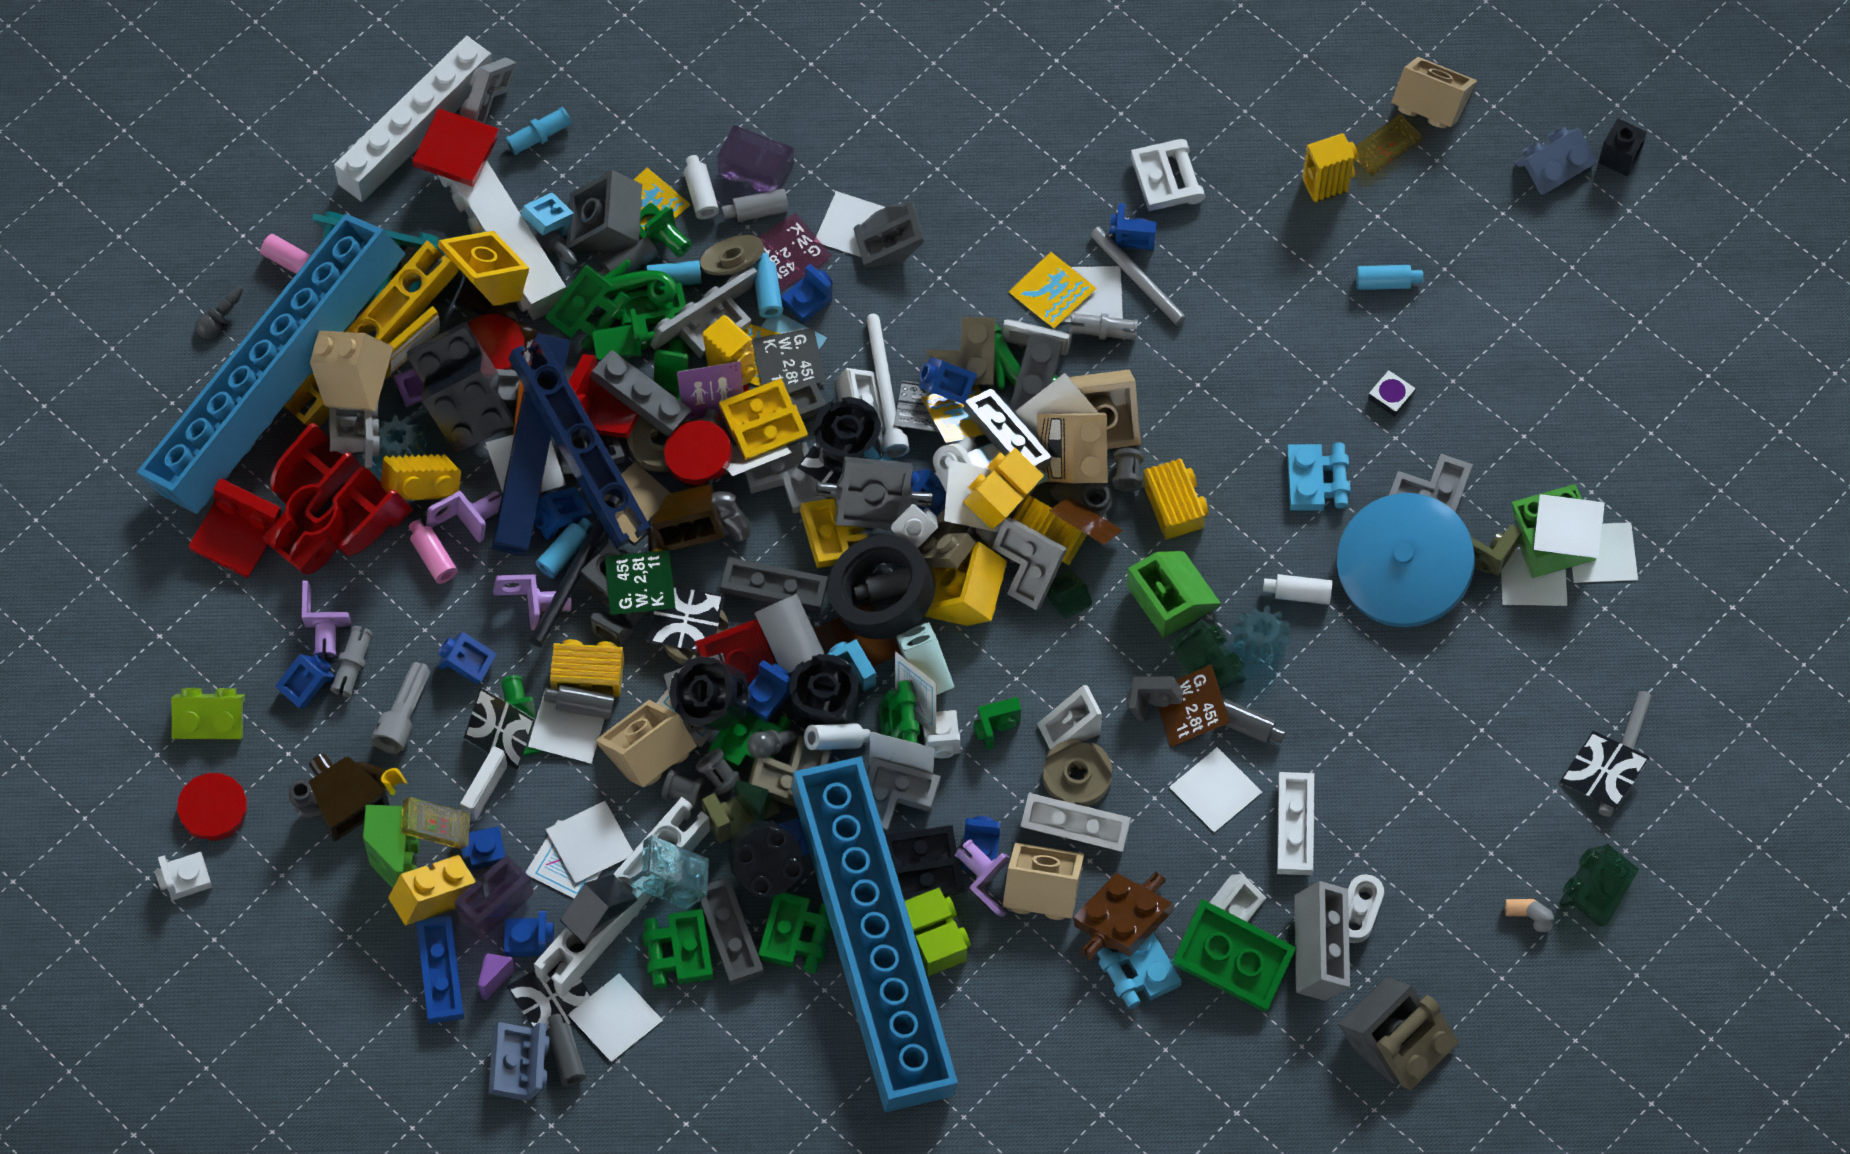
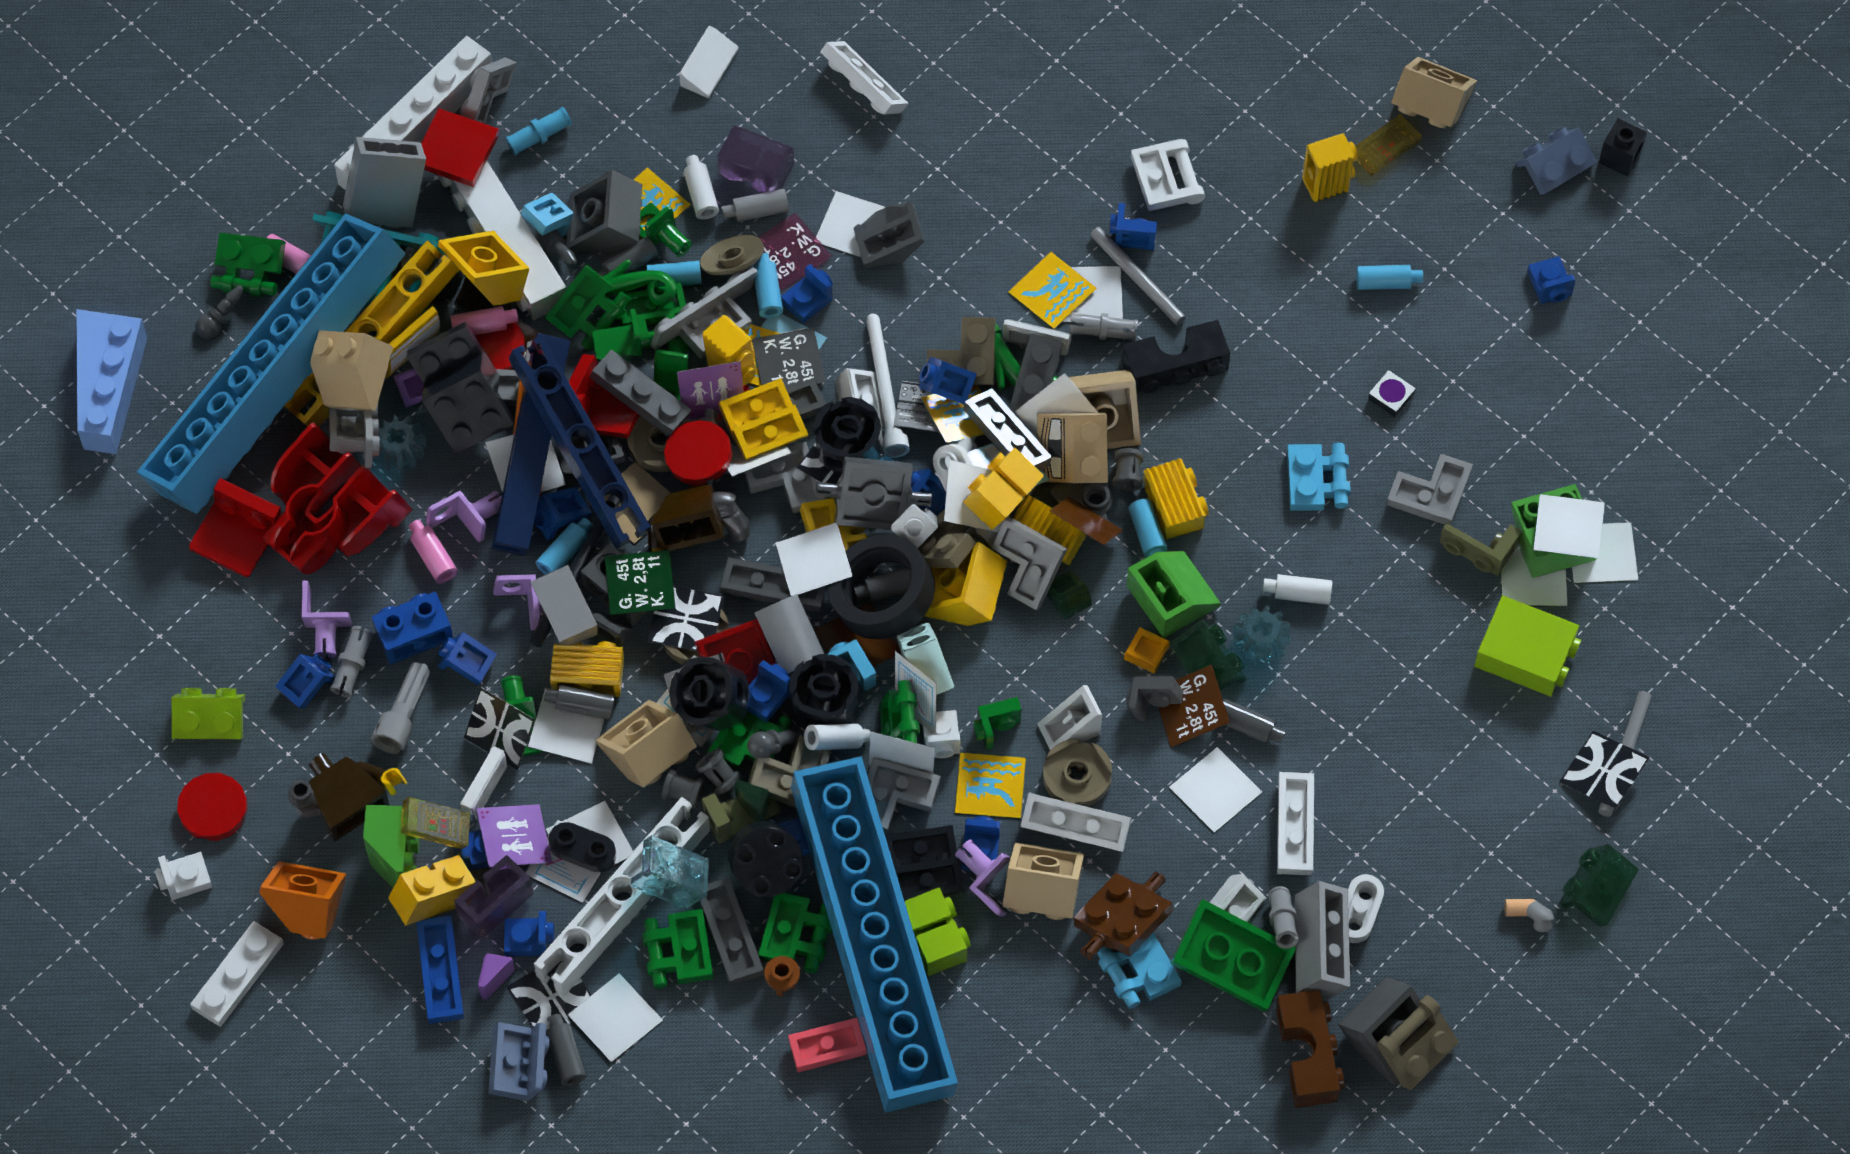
(107, 371): none -> light blue wedge
(237, 973): none -> white plate
(250, 254): none -> green plate
(304, 897): none -> orange slope
(384, 181): none -> light grey brick
(412, 627): none -> blue brick
(420, 476): yellow brick -> none
(486, 320): none -> bright pink cylinder
(515, 833): none -> medium lavender sticker
(565, 606): none -> light grey brick
(580, 847): none -> black plate
(596, 907): black slope -> none
(708, 62): none -> white slope
(784, 967): none -> dark orange hose
(814, 559): none -> white sticker
(827, 1045): none -> coral plate
(863, 78): none -> white plate
(990, 785): none -> yellow sticker
(1147, 527): none -> medium azure cylinder
(1147, 650): none -> light orange tile
(1152, 368): none -> black arch
(1283, 917): none -> light grey pin
(1305, 1018): none -> reddish brown arch
(1405, 560): dark azure dish -> none
(1528, 646): none -> lime brick
(1551, 280): none -> blue bracket

